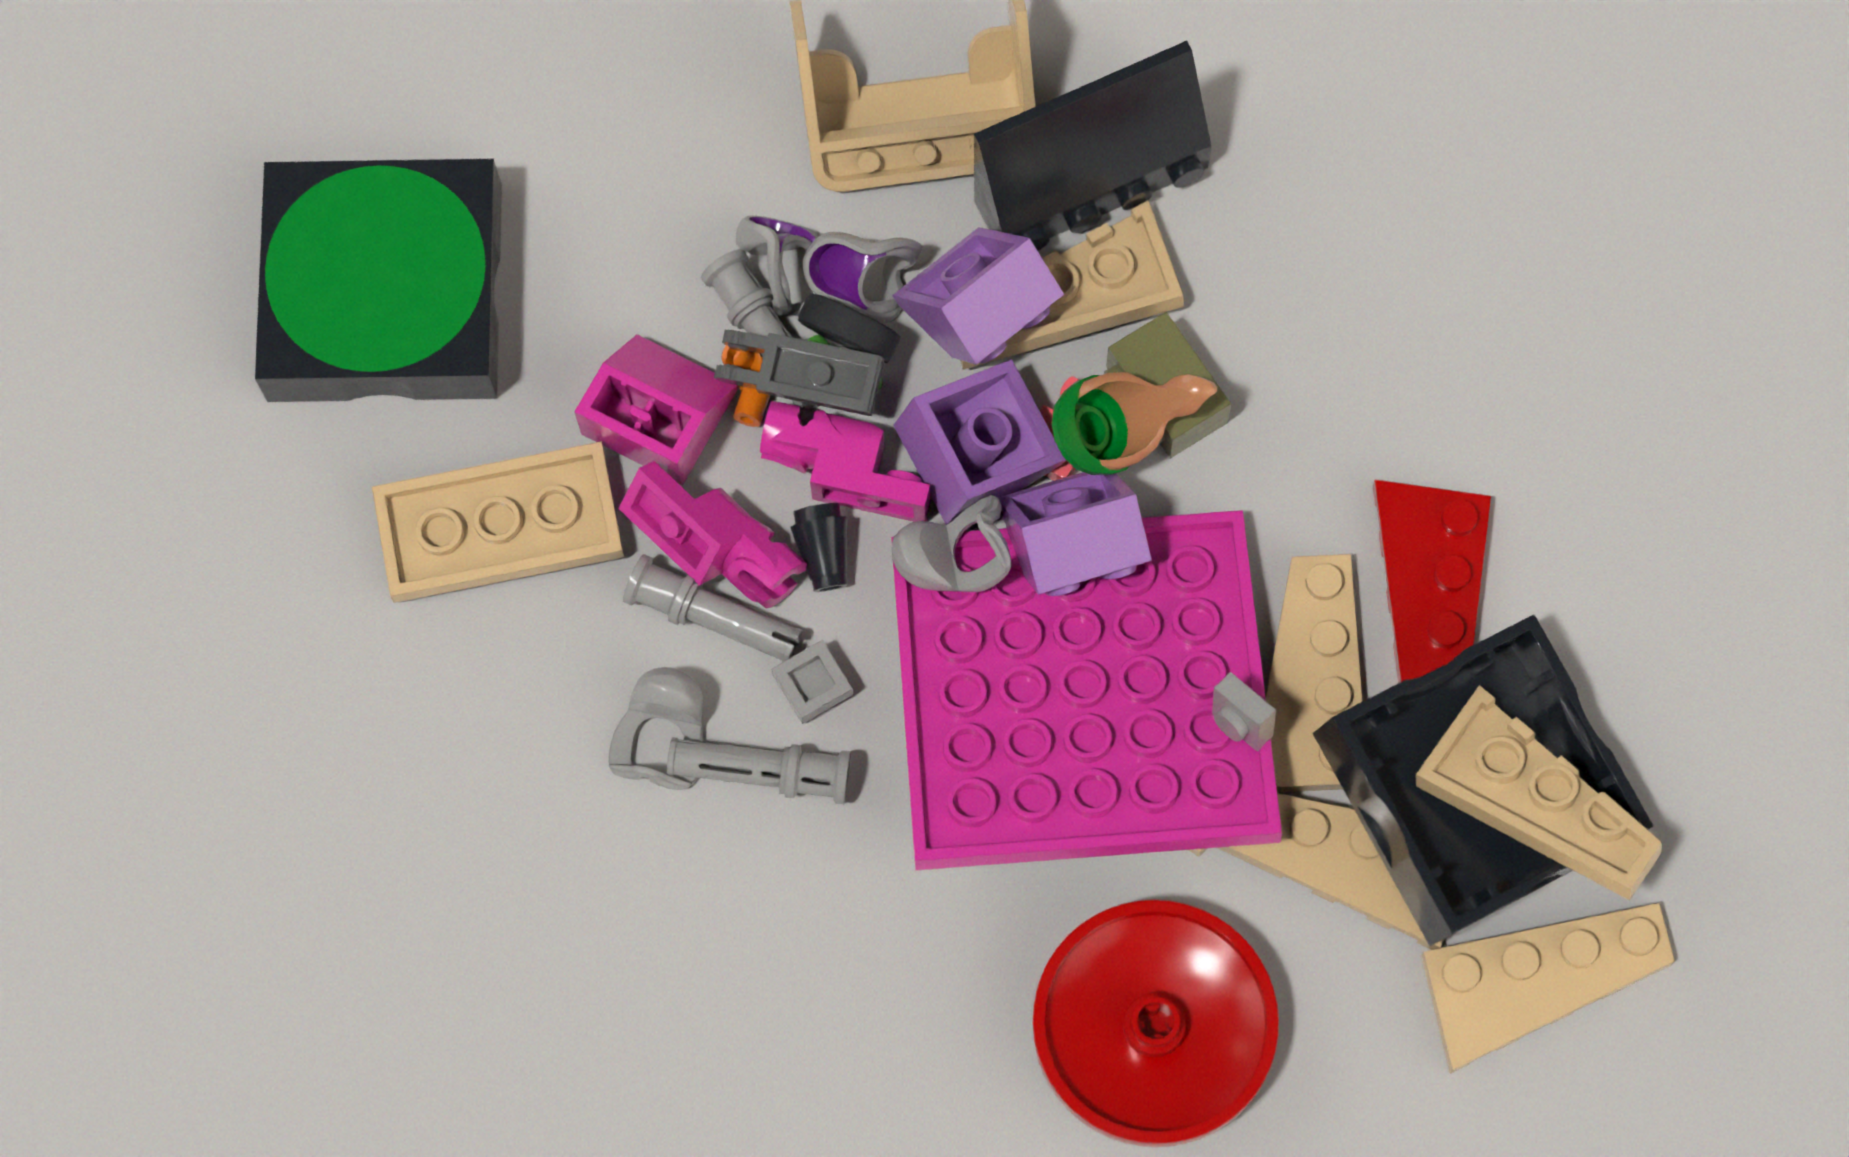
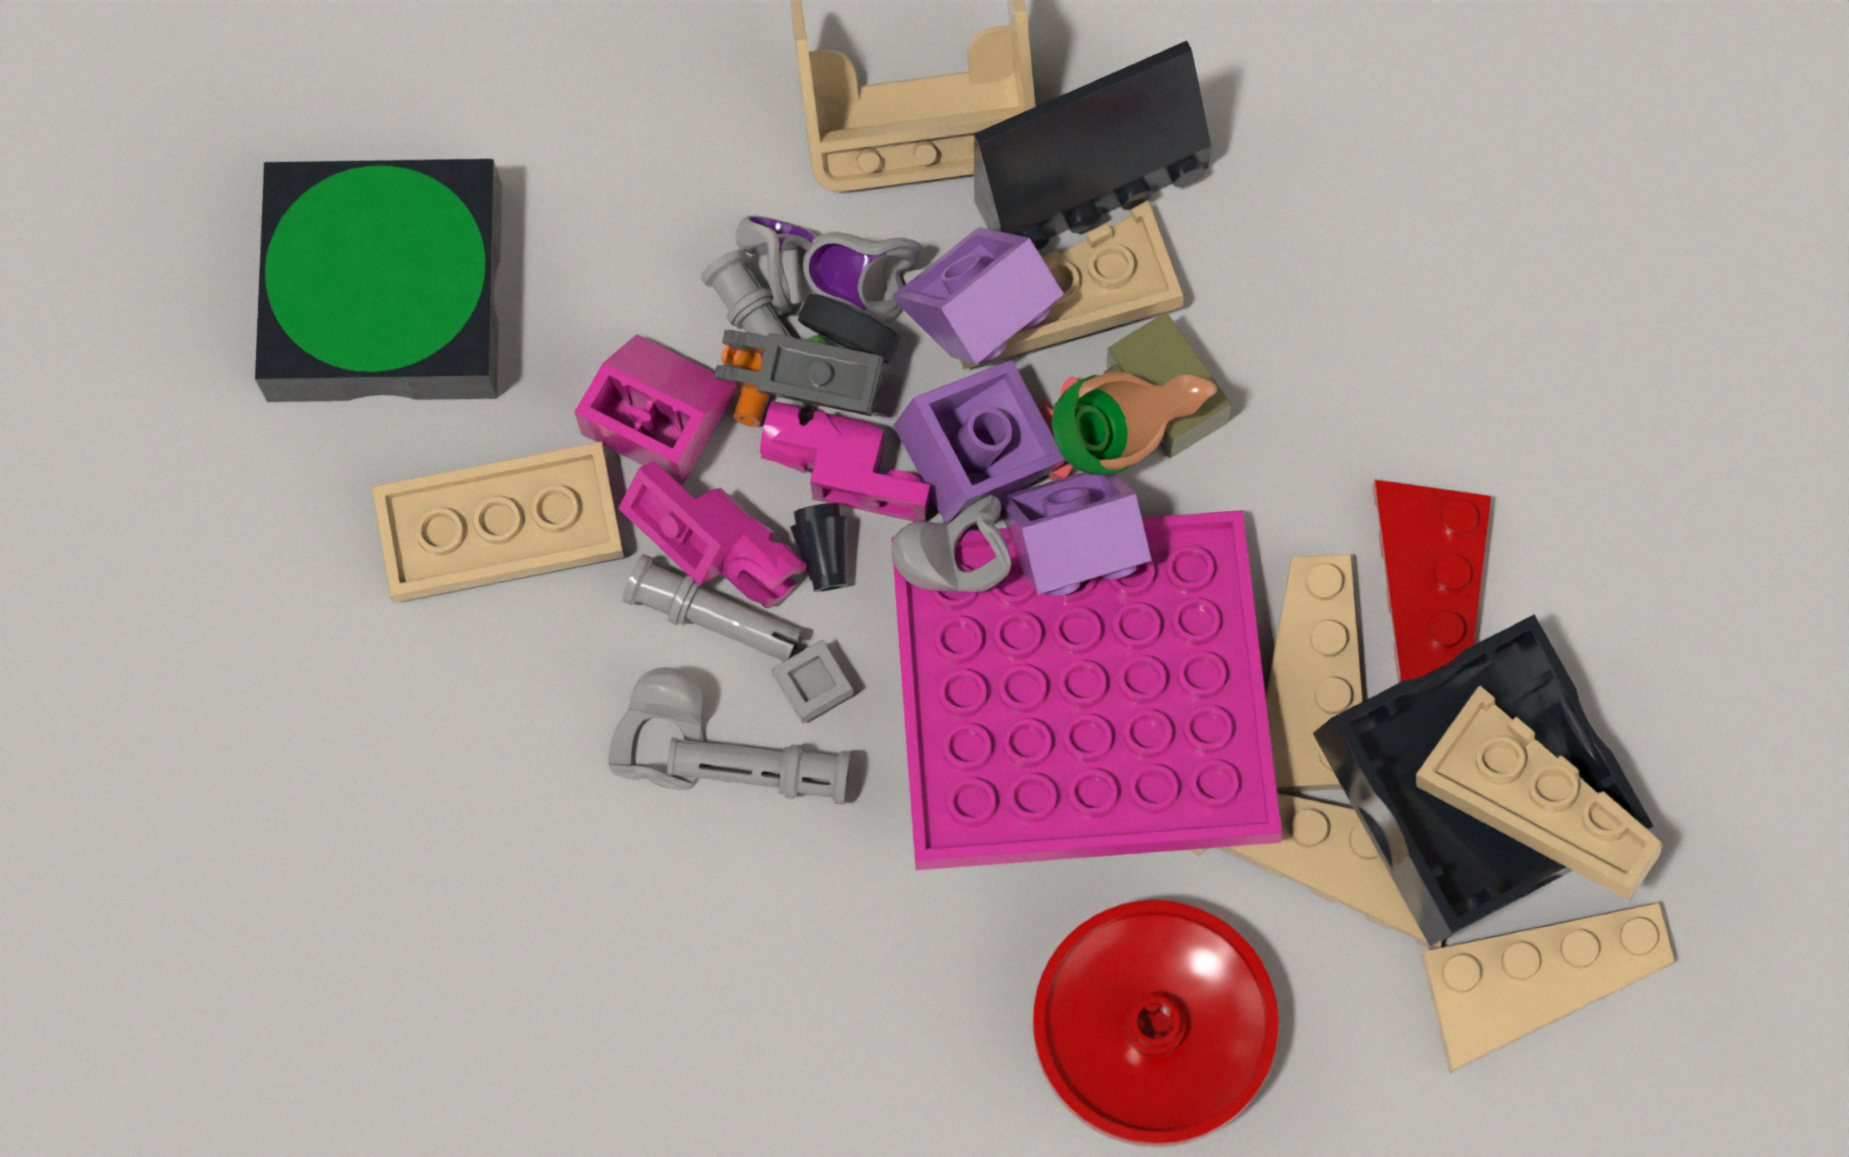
(1242, 712): light grey plate -> none

